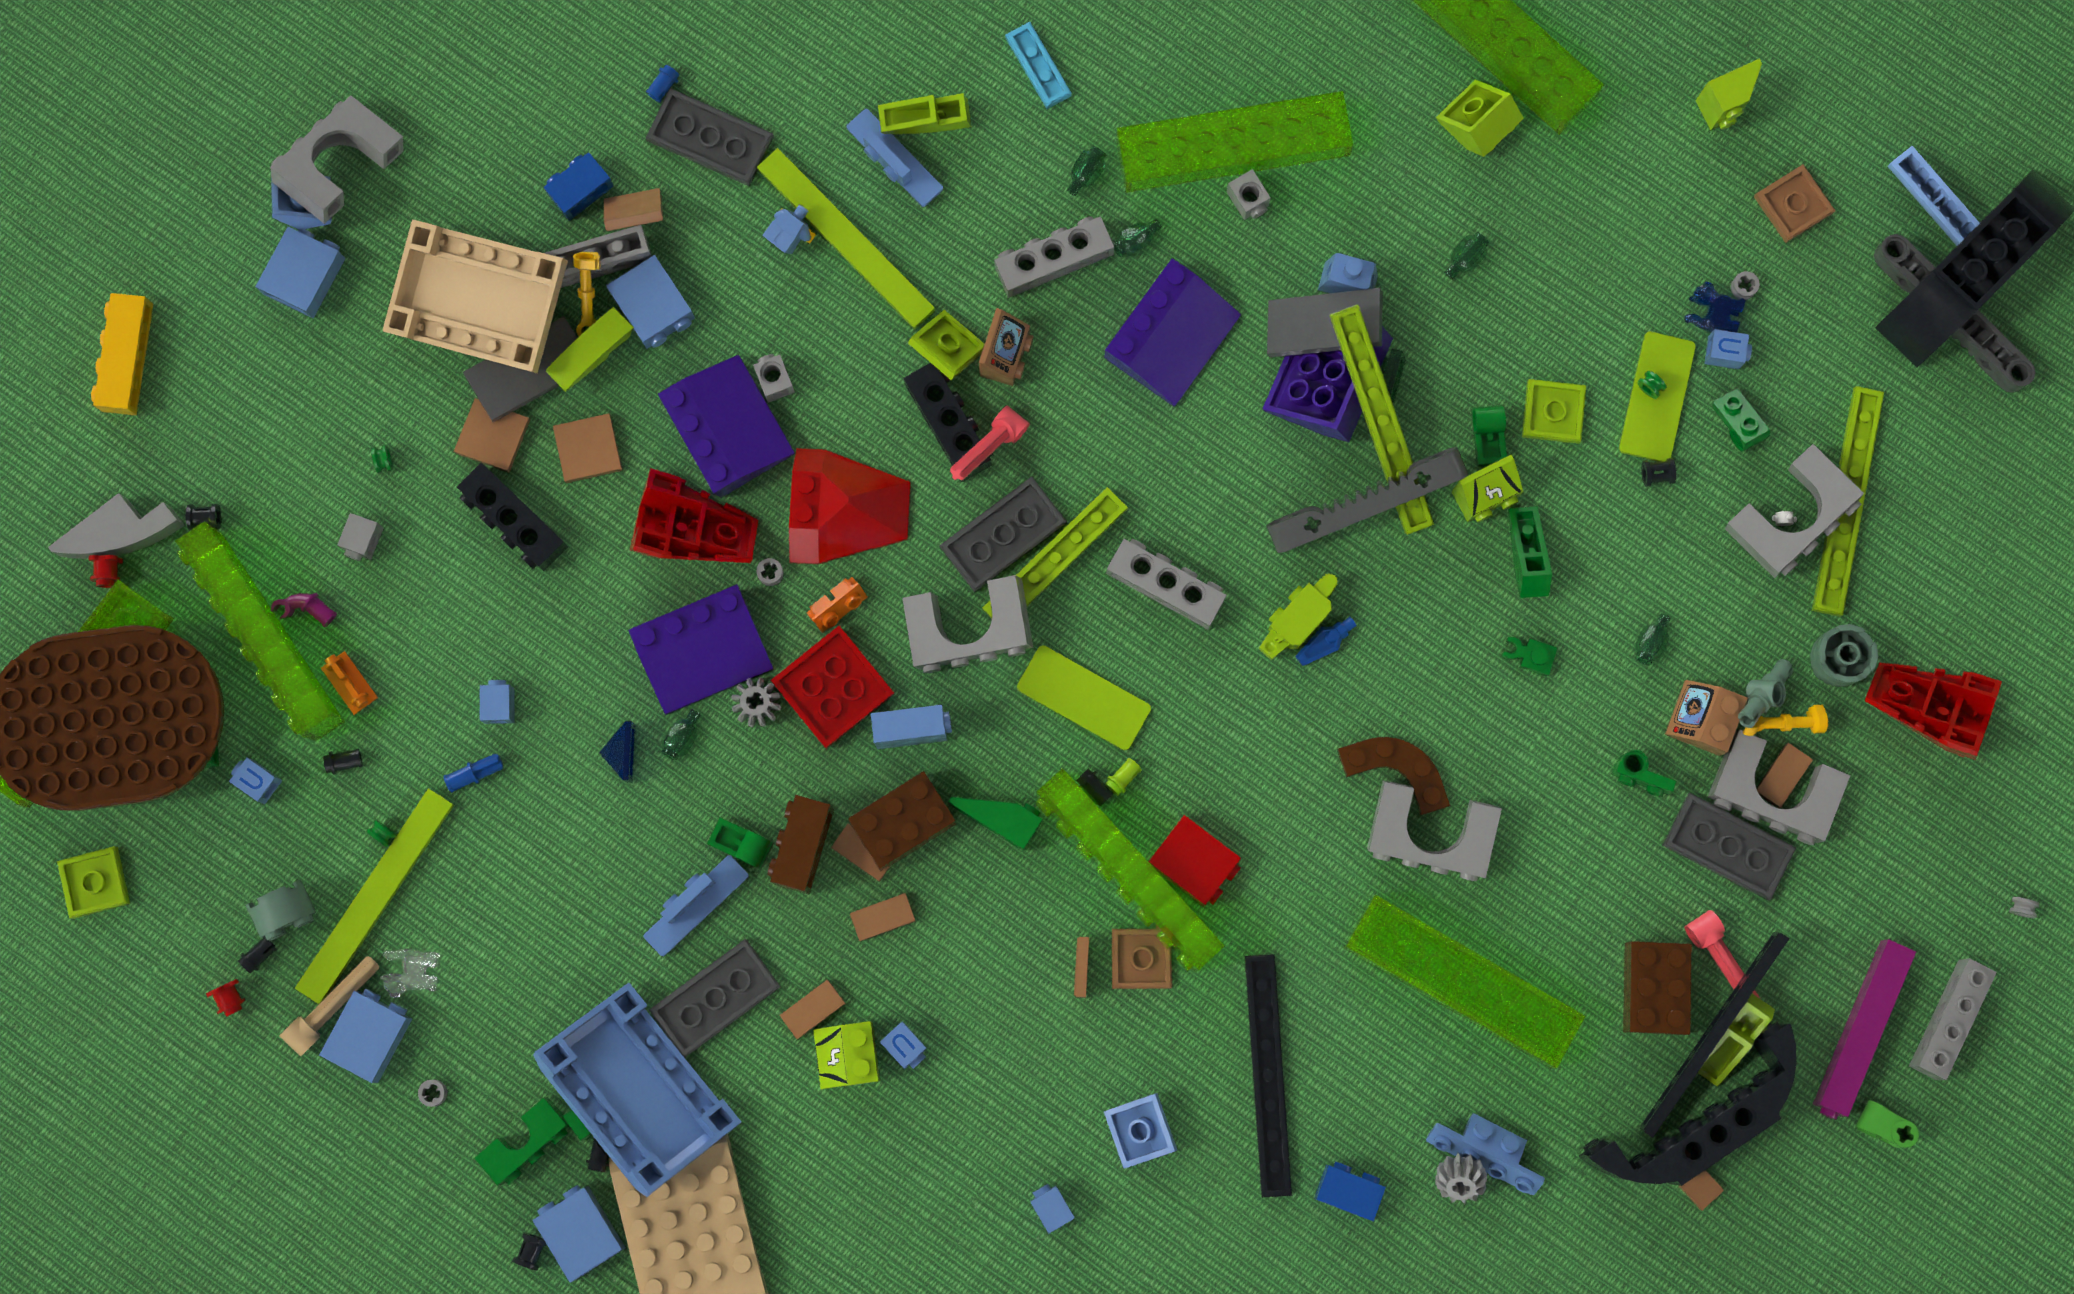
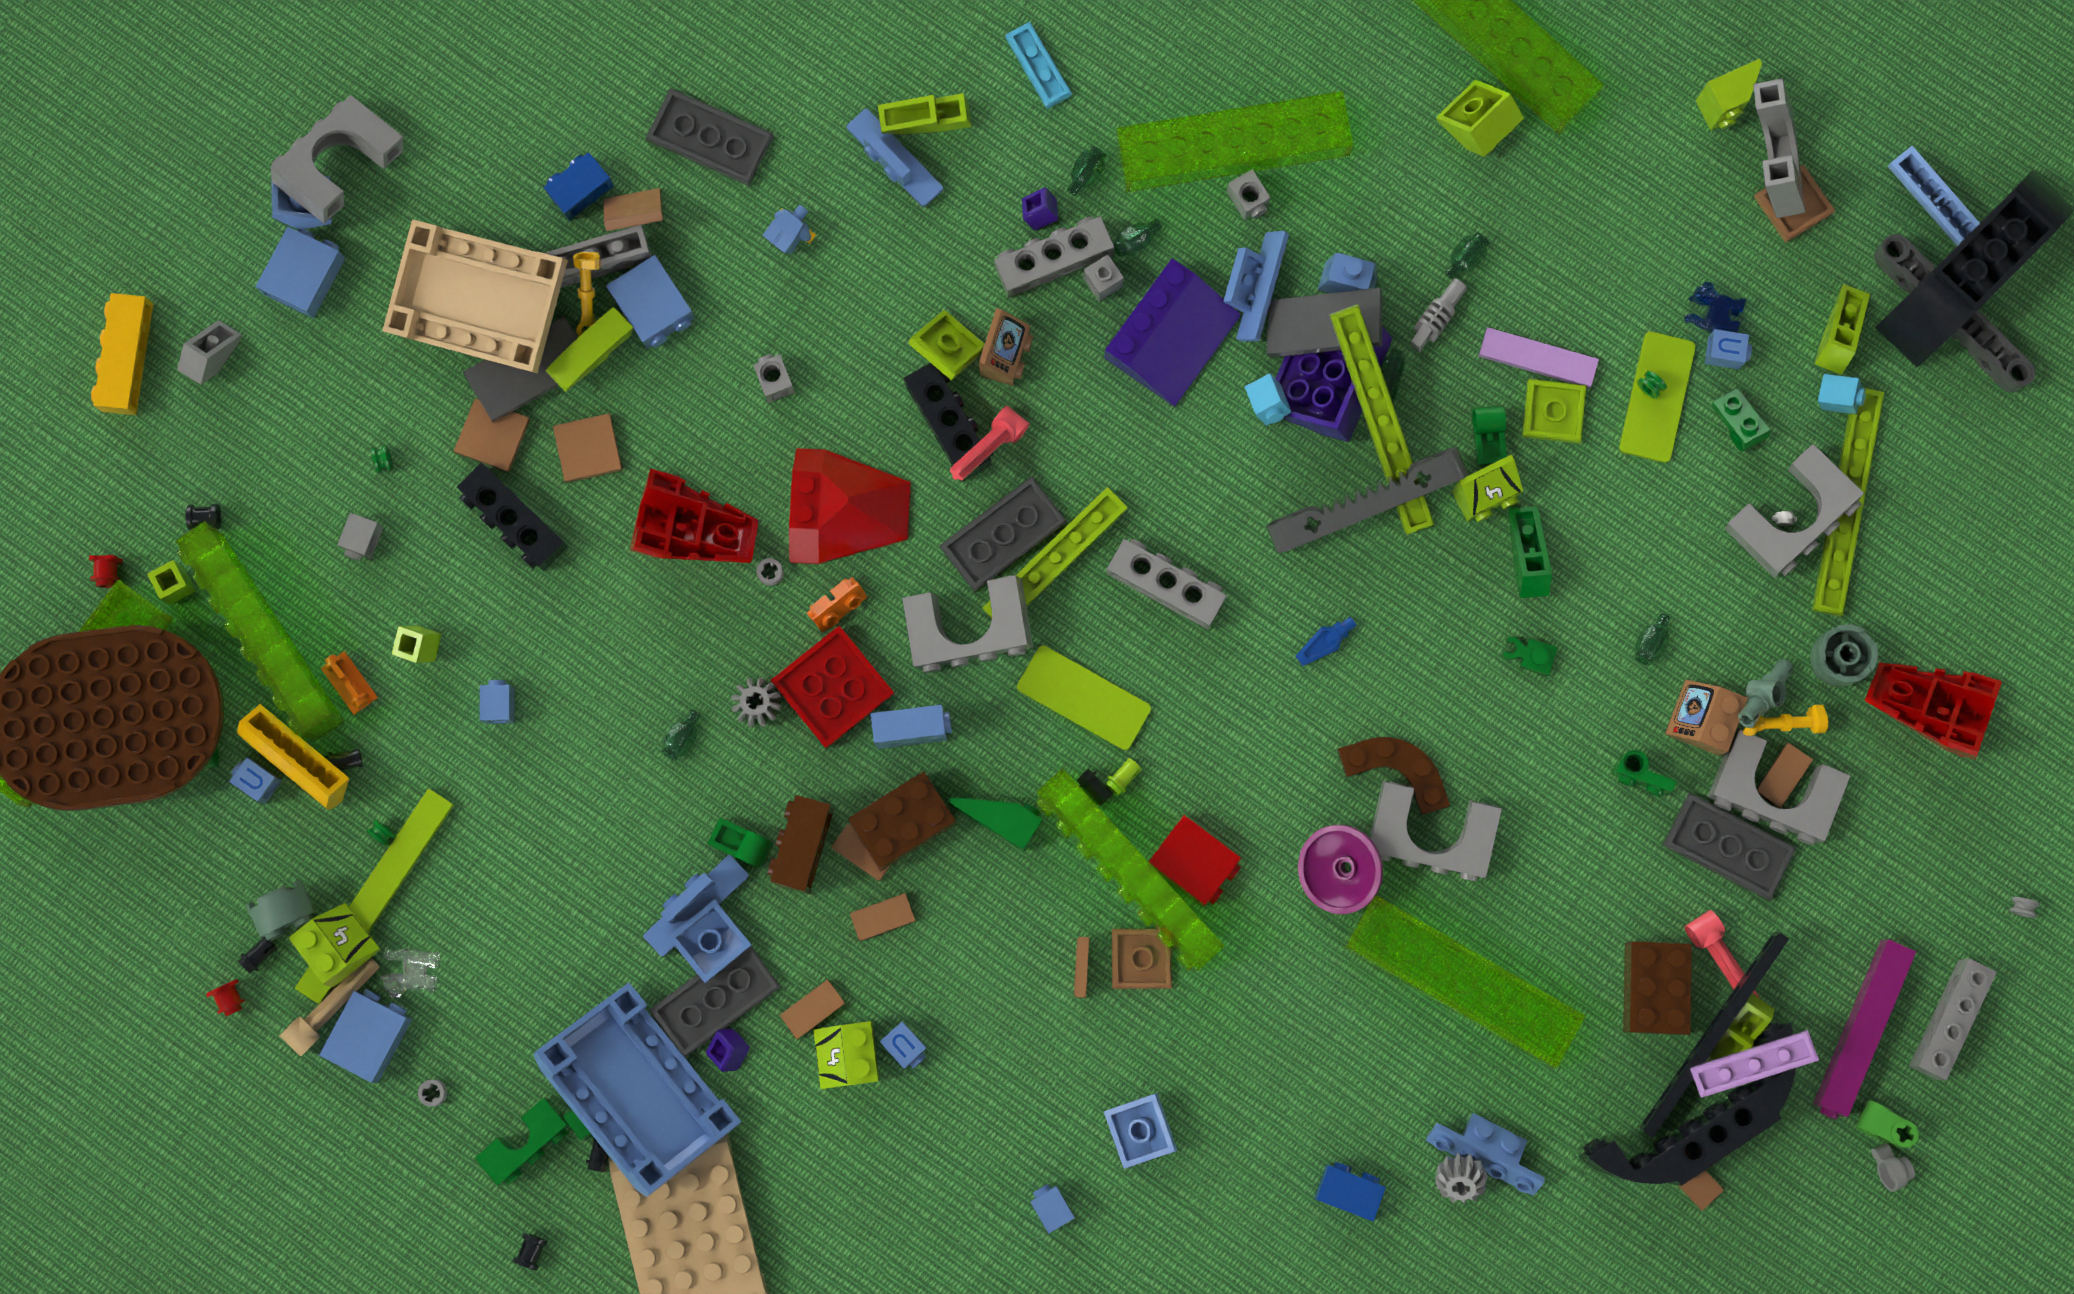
(93, 882): lime tile -> none
(117, 530): light grey slope -> none
(171, 582): none -> lime brick
(208, 351): none -> light grey slope
(293, 757): none -> yellow brick
(308, 603): magenta piece -> none
(334, 944): none -> lime slope
(416, 644): none -> lime brick
(473, 772): blue axle -> none
(578, 1232): medium blue brick -> none
(620, 751): clear blue slope -> none
(662, 83): blue pin -> none
(700, 649): dark purple slope -> none
(709, 941): none -> medium blue slope
(726, 425): dark purple slope -> none
(727, 1050): none -> dark purple slope
(846, 239): lime tile -> none
(1040, 209): none -> dark purple slope
(1103, 278): none -> light grey brick
(1254, 282): none -> medium blue bracket
(1268, 399): none -> medium azure brick
(1268, 1076): black tile -> none
(1300, 618): lime hinge -> none
(1324, 872): none -> magenta dish
(1437, 315): none -> light grey hinge
(1538, 357): none -> lavender tile
(1668, 475): black bush -> none
(1747, 277): light grey bush -> none
(1754, 1063): none -> lavender tile
(1782, 168): none -> light grey arch
(1841, 394): none -> medium azure brick
(1843, 330): none -> lime slope
(1892, 1171): none -> light grey piece

